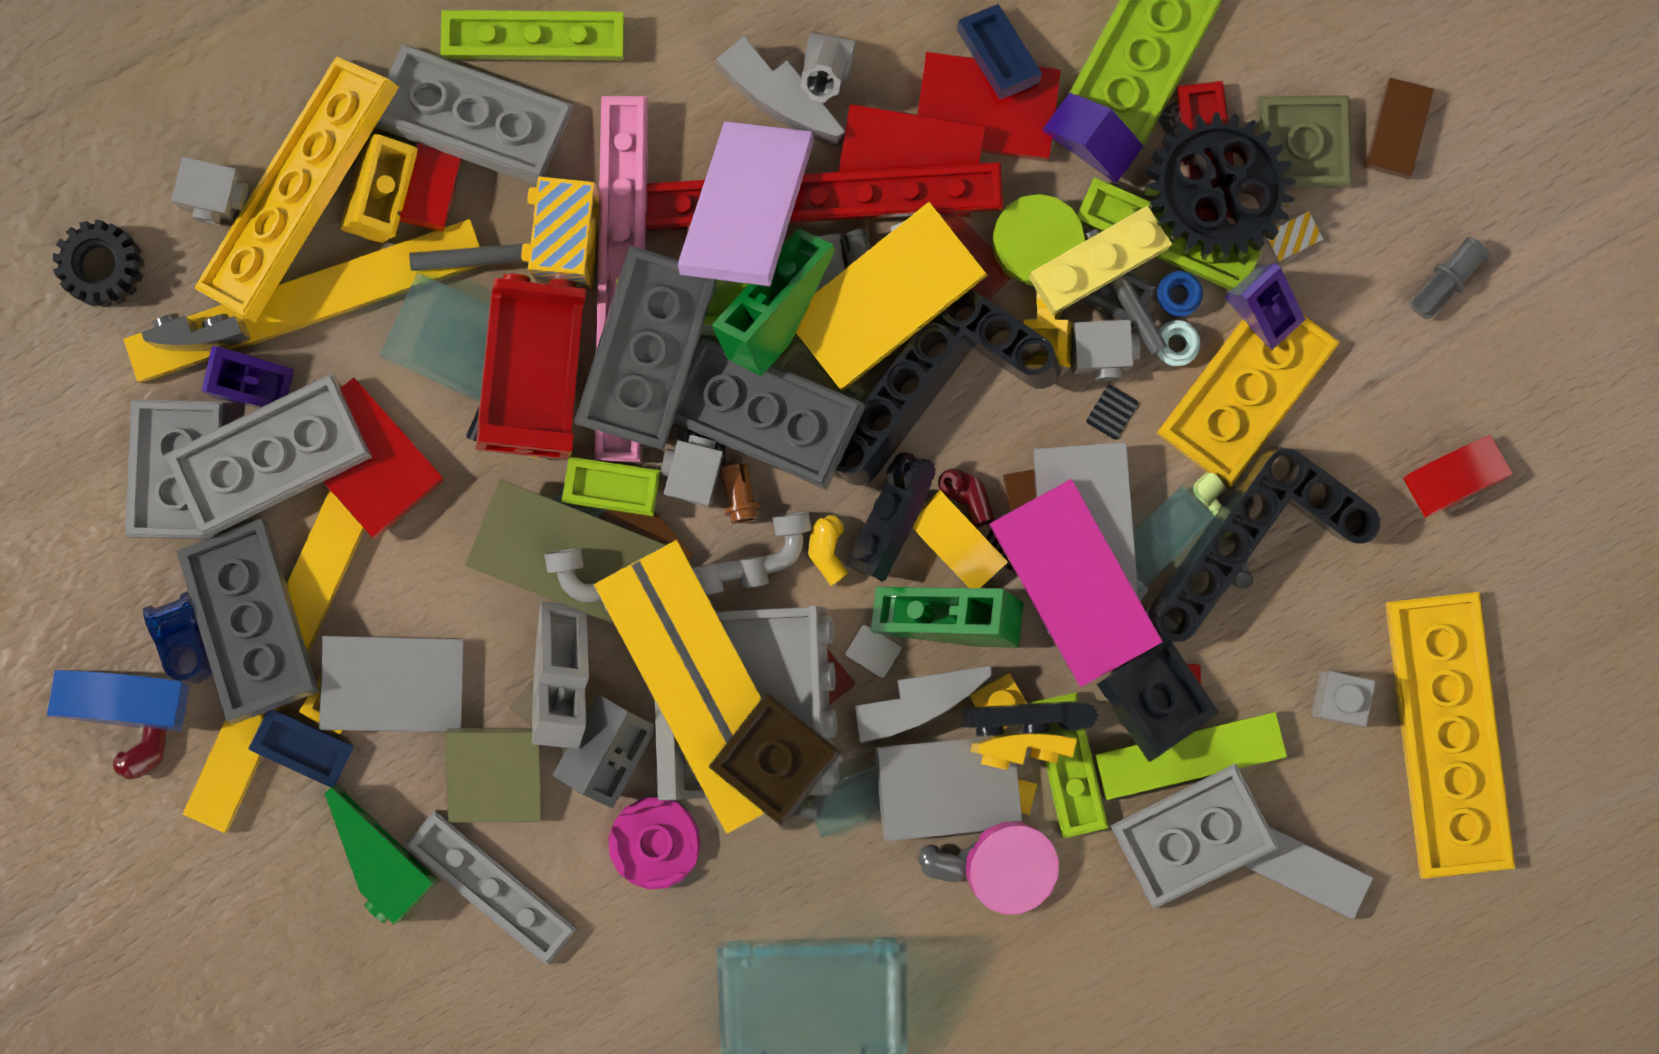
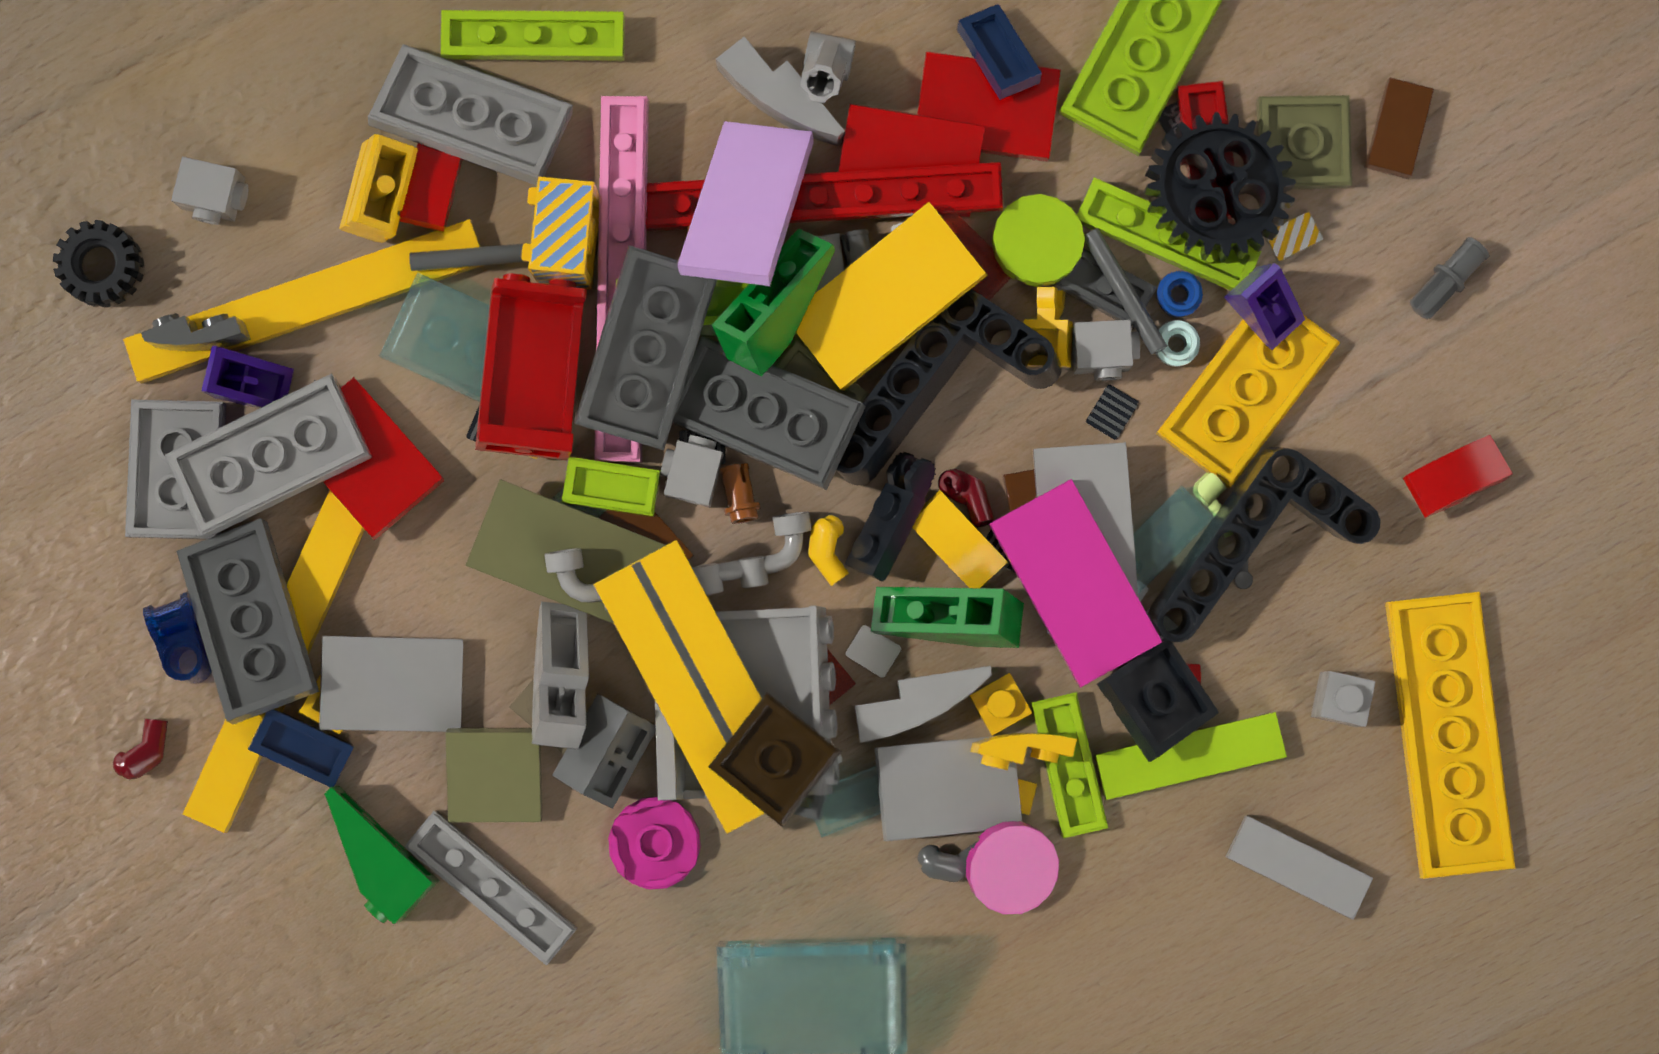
(118, 699): blue slope -> none
(296, 188): yellow tile -> none
(1031, 716): black hinge -> none
(1094, 135): dark purple slope -> none
(1099, 260): light yellow plate -> none
(1194, 836): light grey tile -> none

